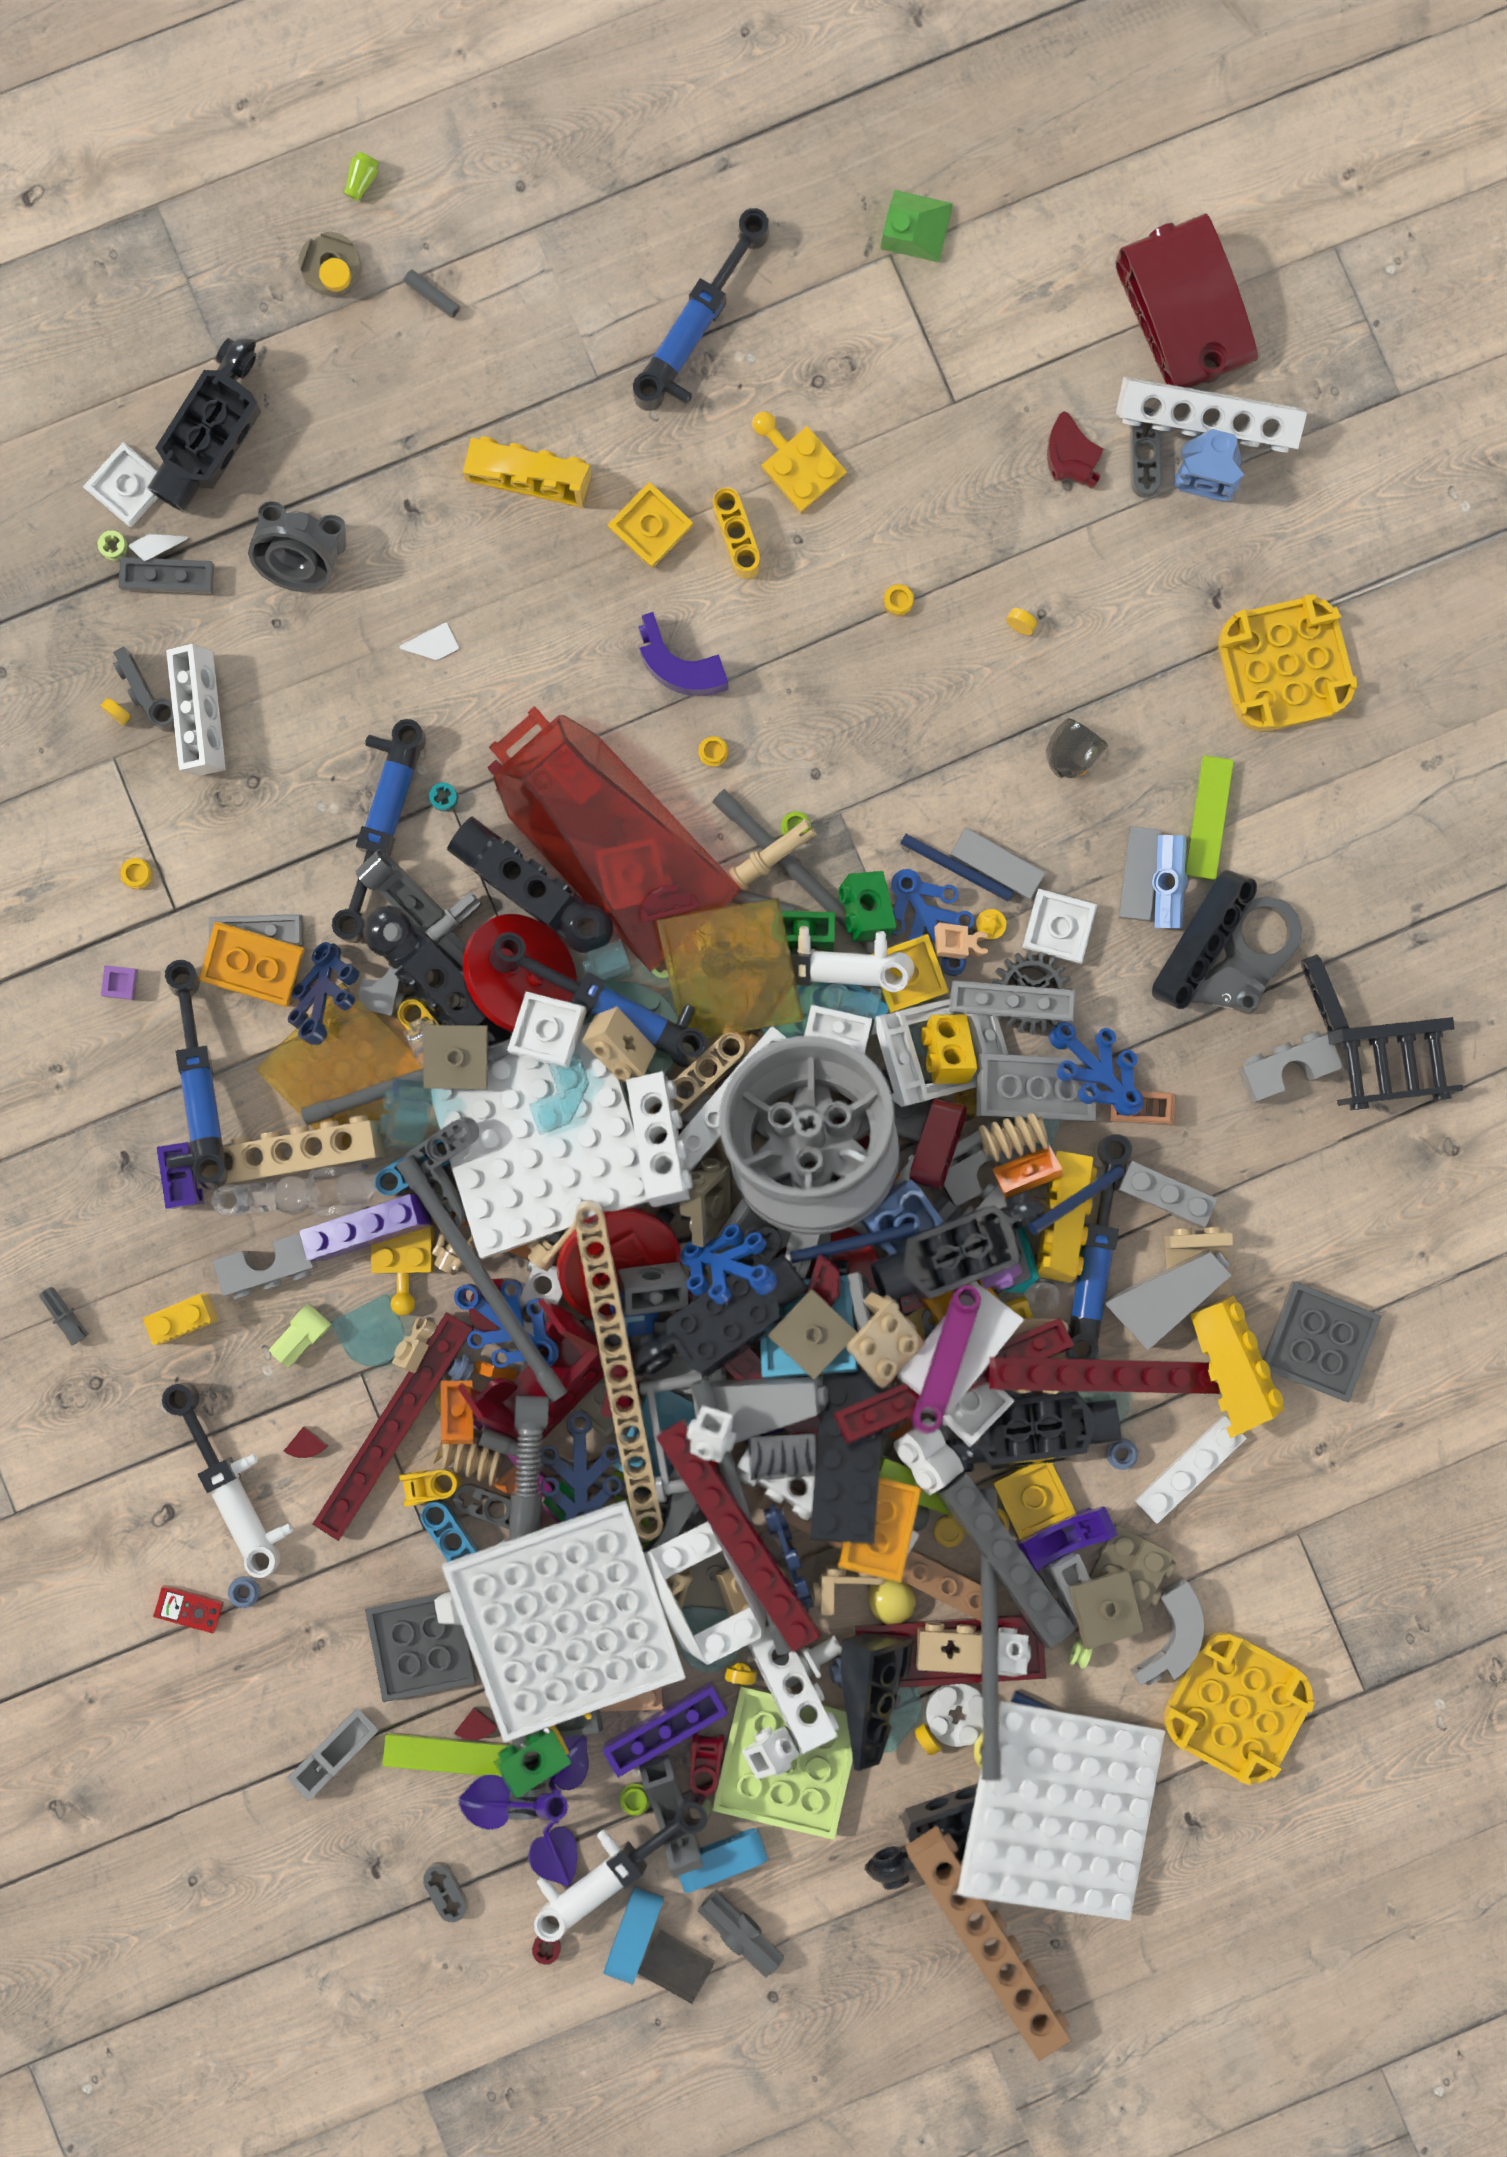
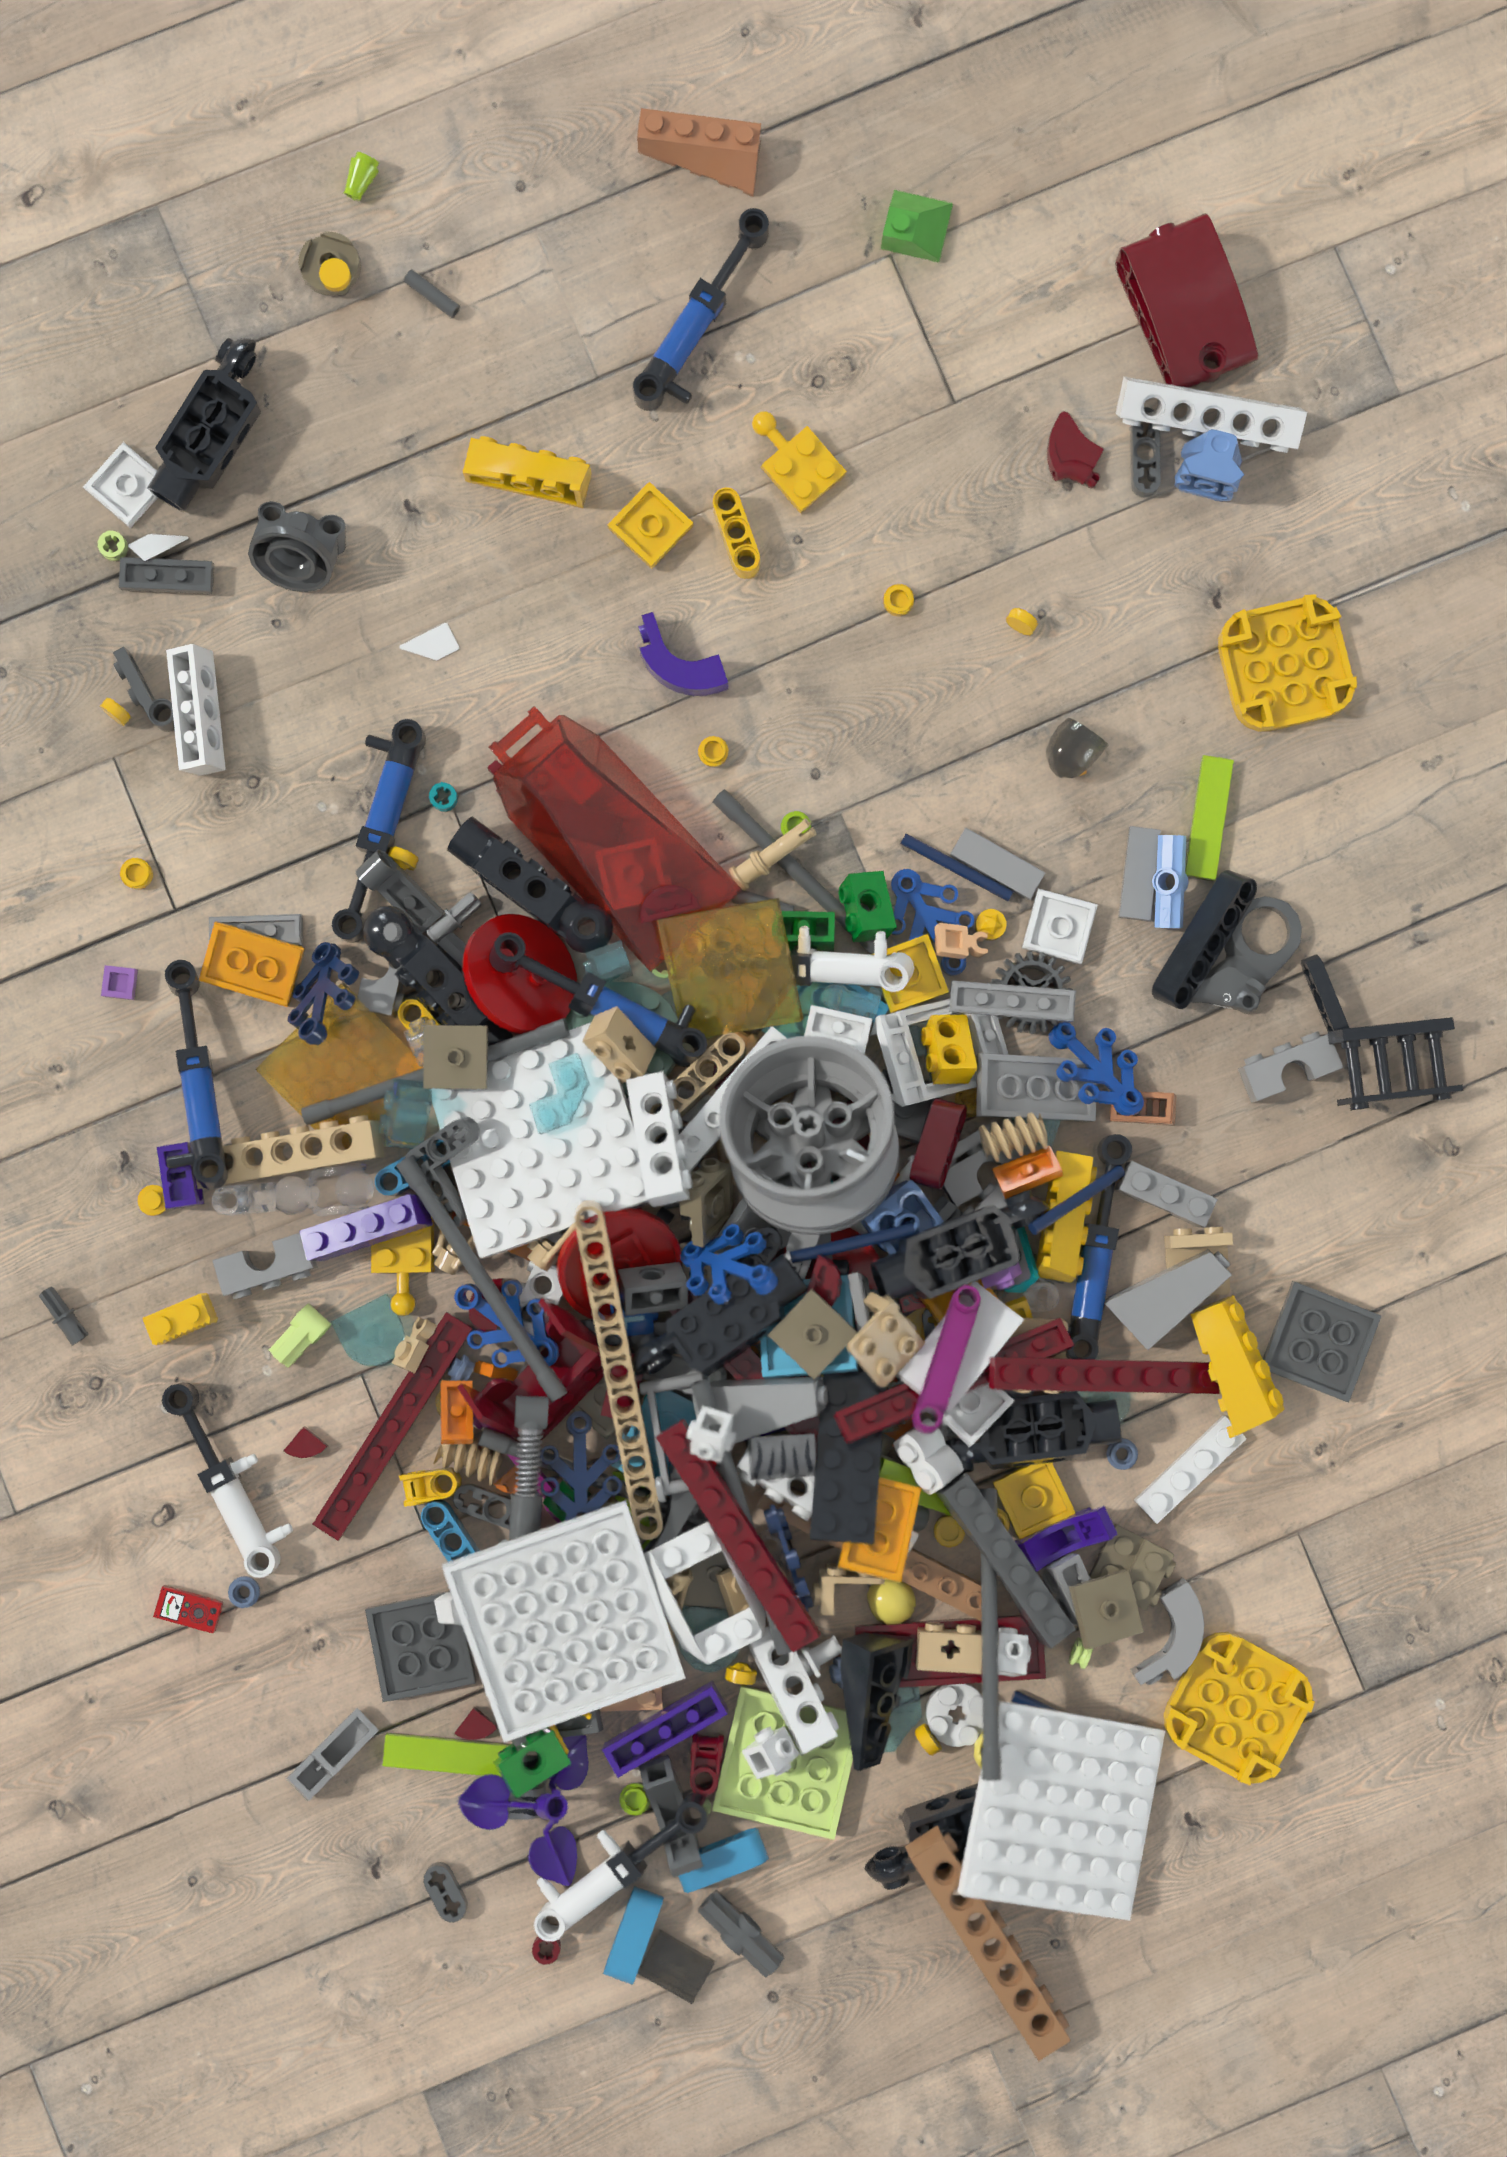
(151, 1200): none -> yellow plate
(403, 858): none -> yellow tile
(547, 1030): white tile -> none
(704, 145): none -> nougat wedge

